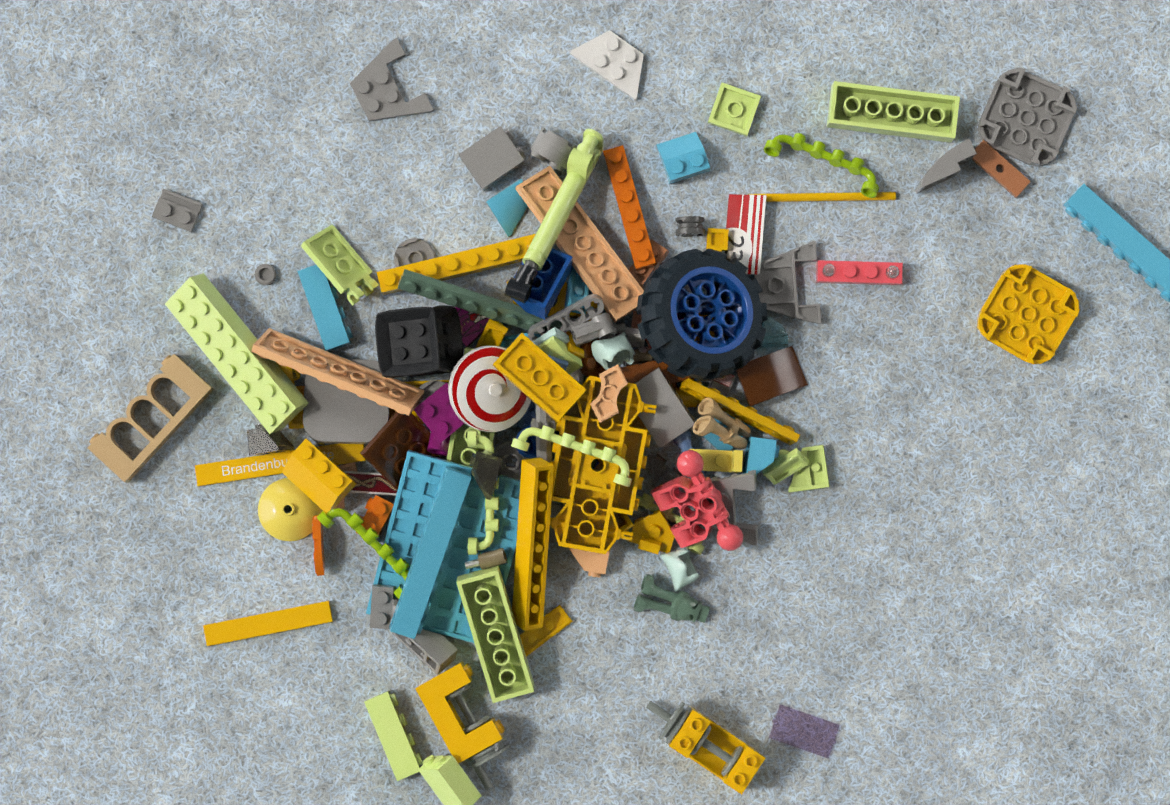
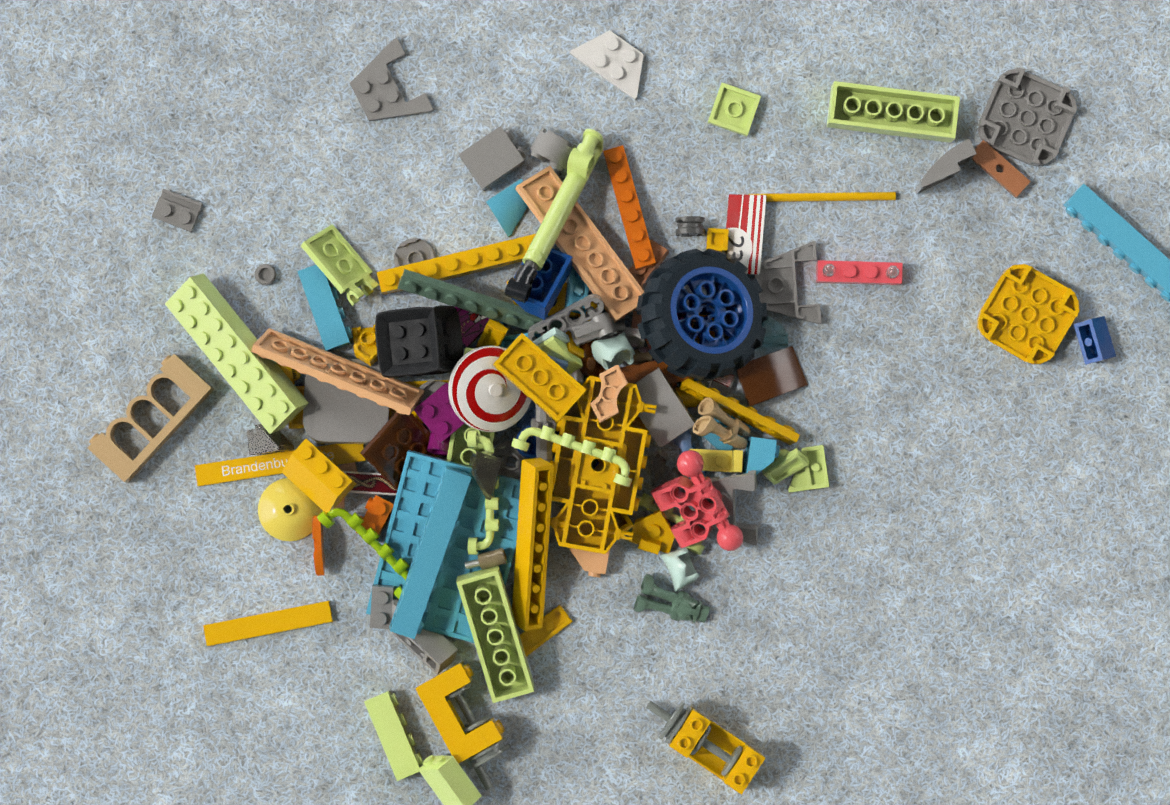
(365, 344): none -> yellow plate
(683, 157): medium azure slope -> none
(804, 731): clear purple piece -> none
(818, 151): lime bar -> none
(1094, 340): none -> blue brick

